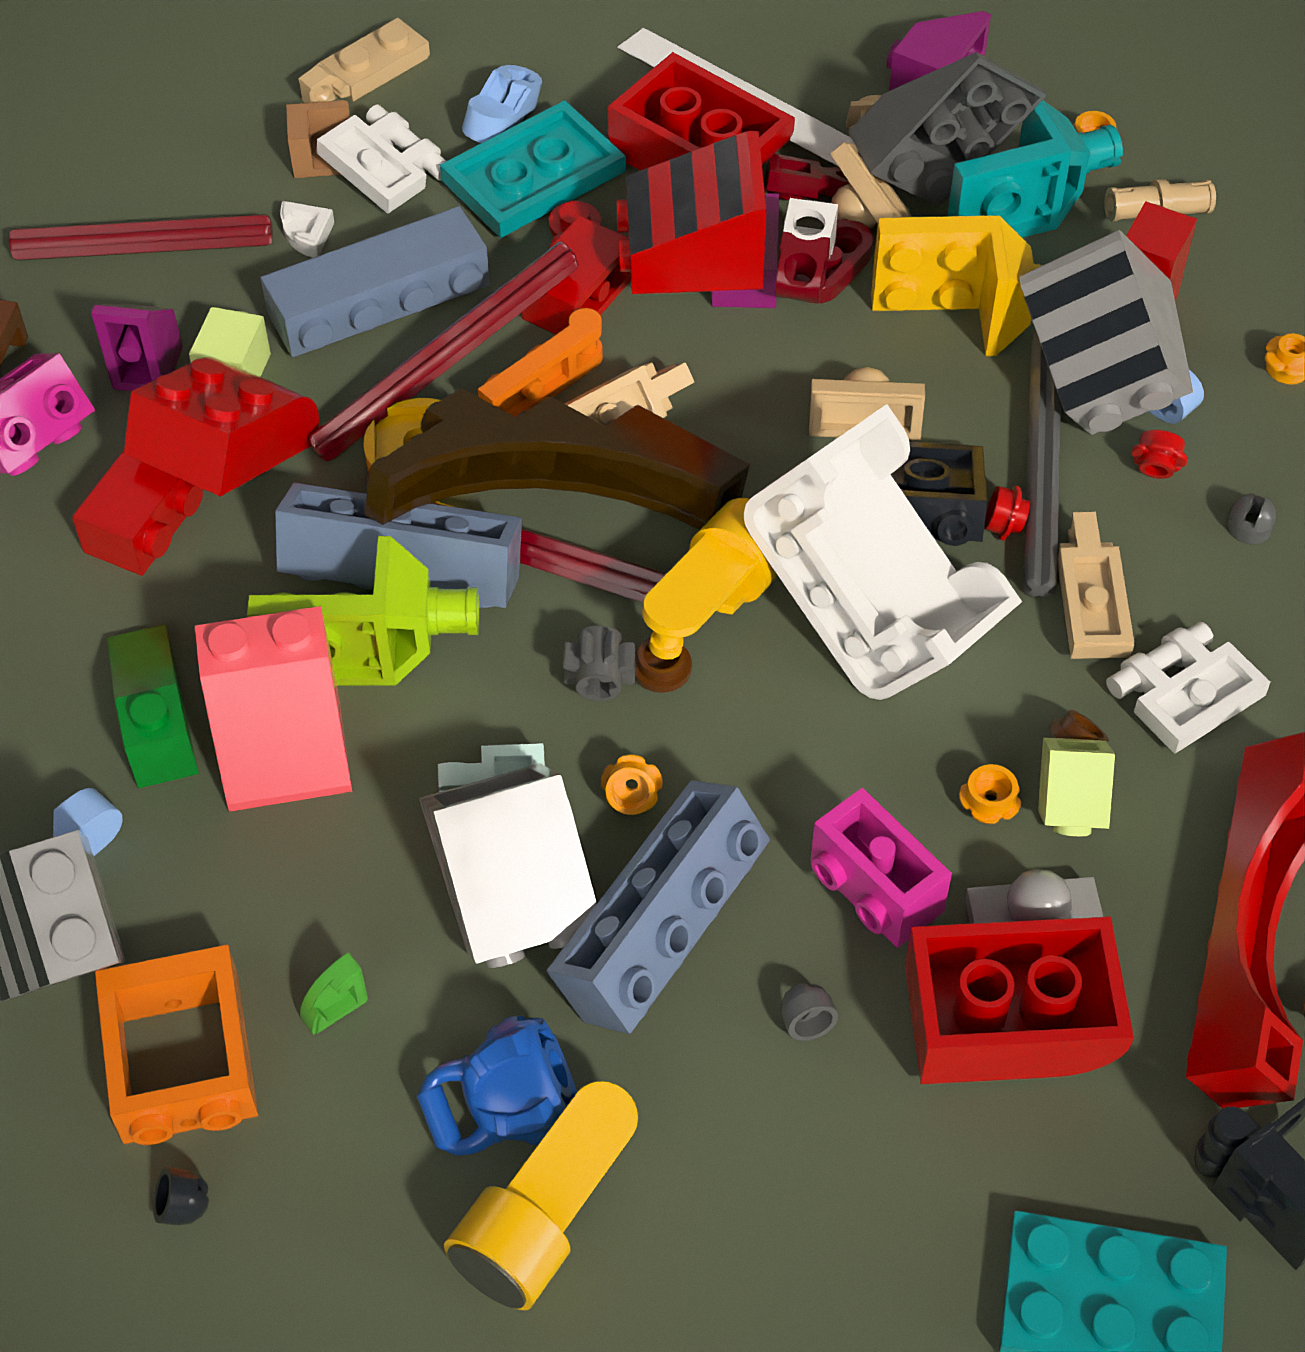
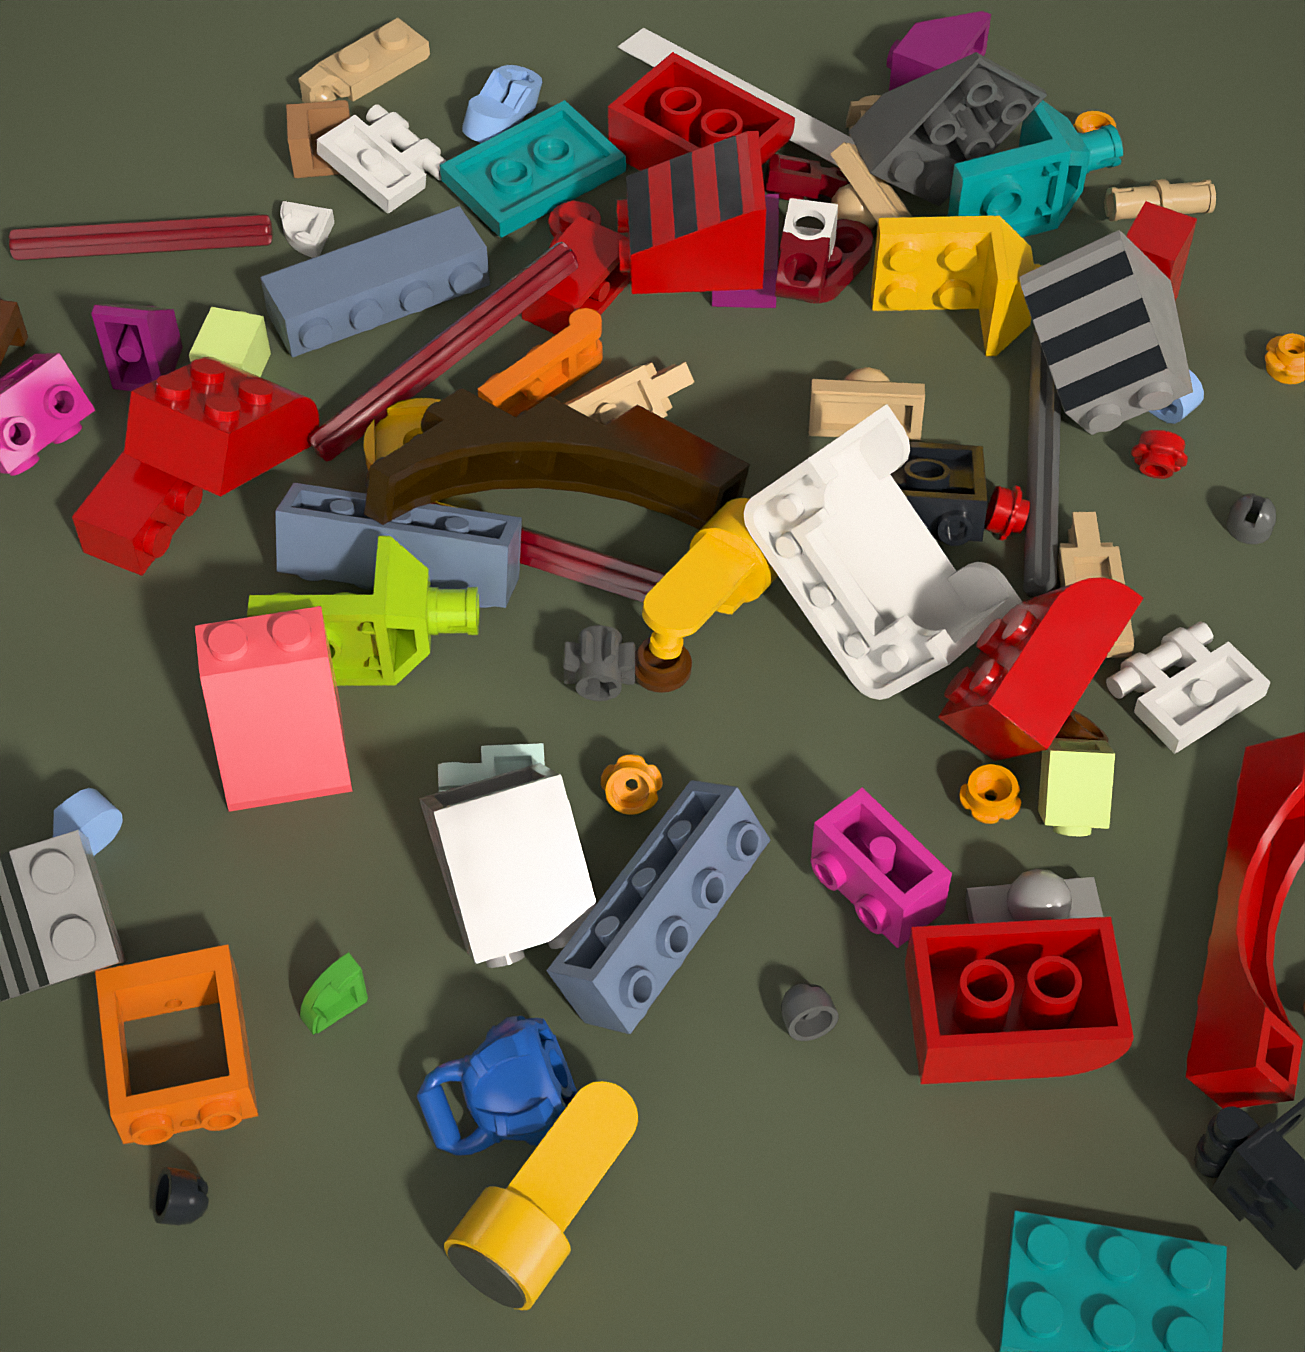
(151, 707): green slope -> none
(1037, 666): none -> brick

